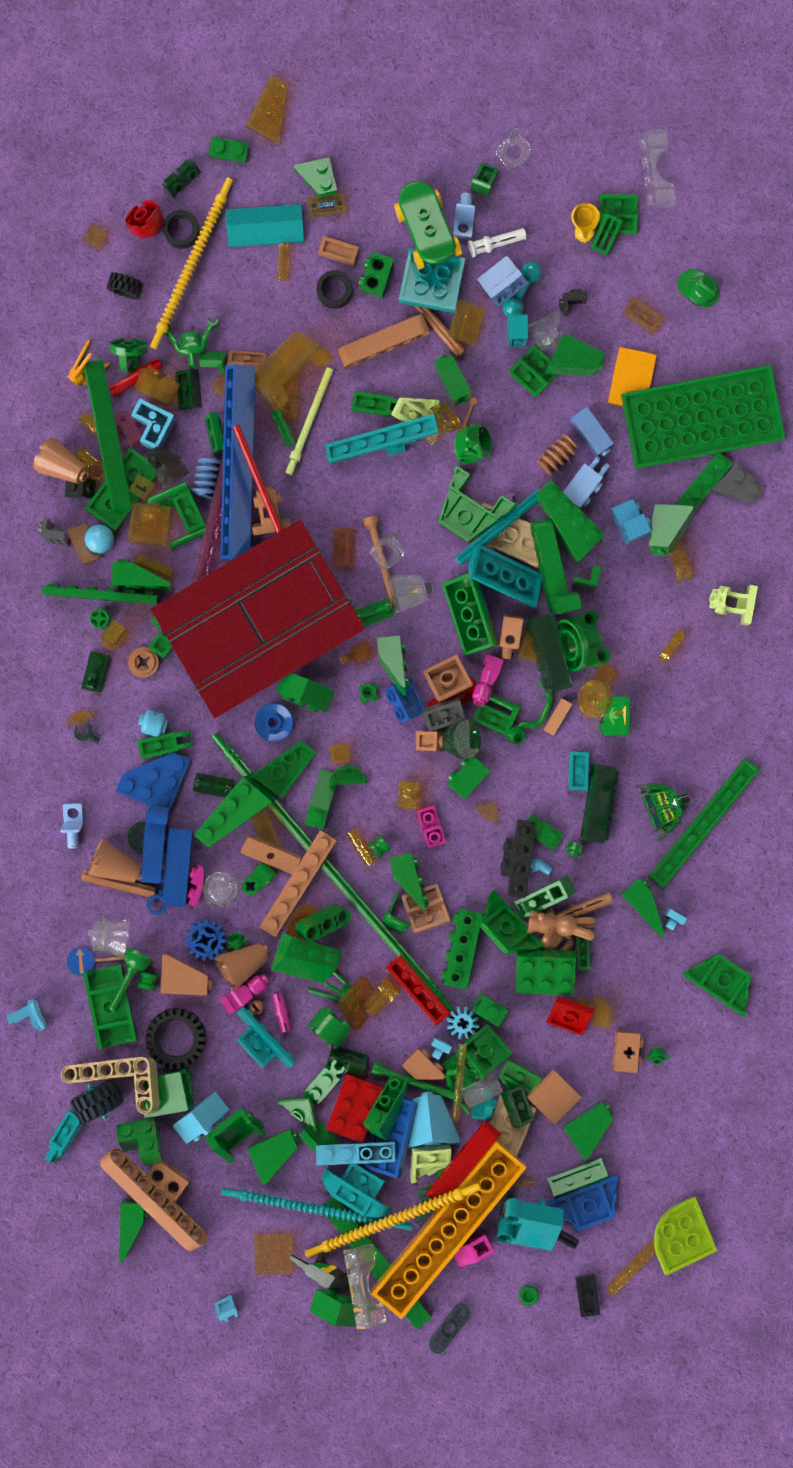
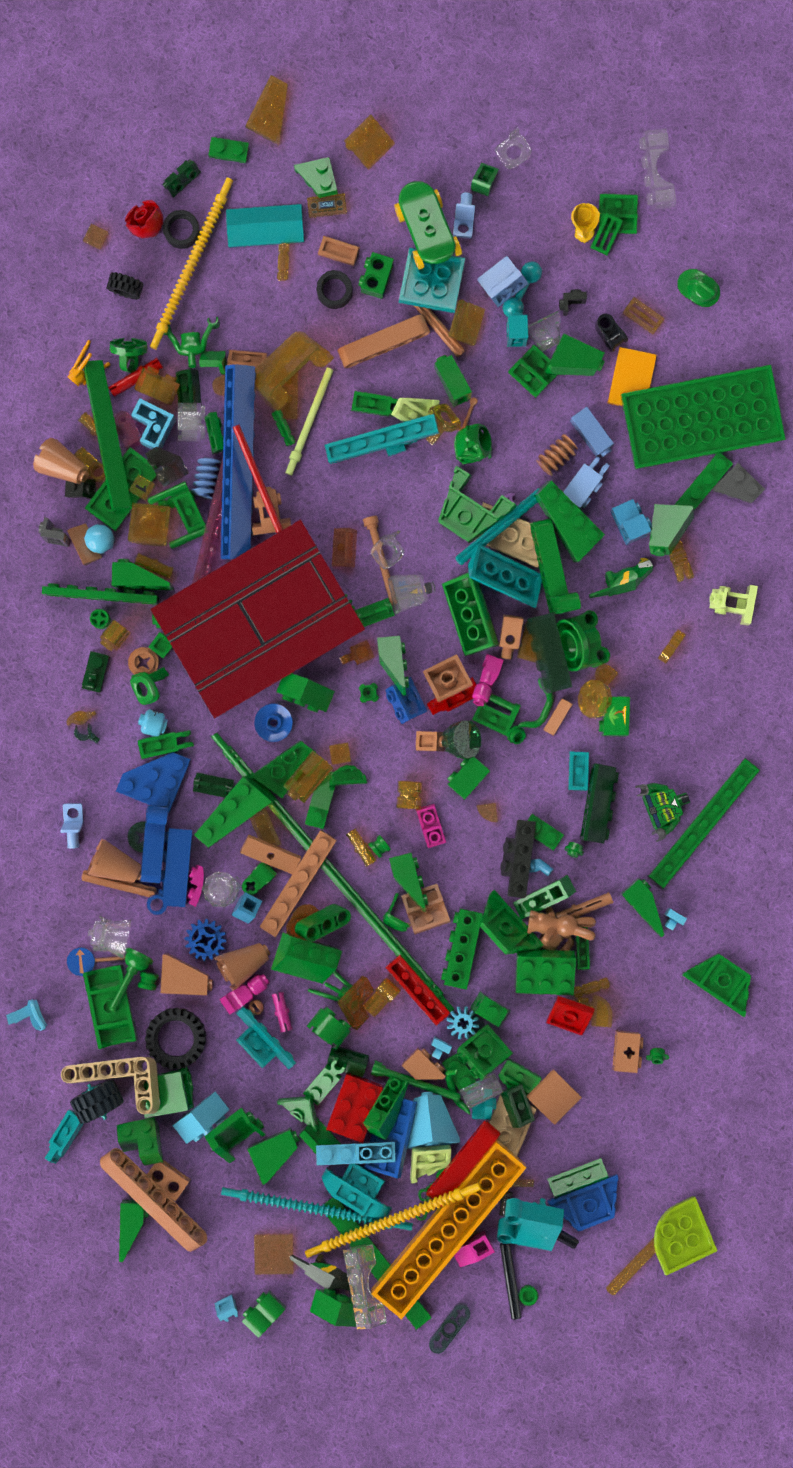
(149, 681): none -> green piece
(190, 422): none -> clear brick
(236, 941): green plate -> none
(246, 908): none -> dark azure brick
(263, 1313): none -> green brick
(307, 777): none -> clear yellow brick
(369, 142): none -> clear yellow hinge
(443, 714): dark grey bracket -> none
(459, 1081): clear yellow bar -> none
(487, 245): white pin -> none
(510, 1281): none -> black axle
(587, 1295): black plate -> none
(589, 1127): green slope -> none
(591, 987): none -> clear yellow axle
(592, 581): green panel -> none
(611, 333): none -> black piece
(625, 579): none -> green animal

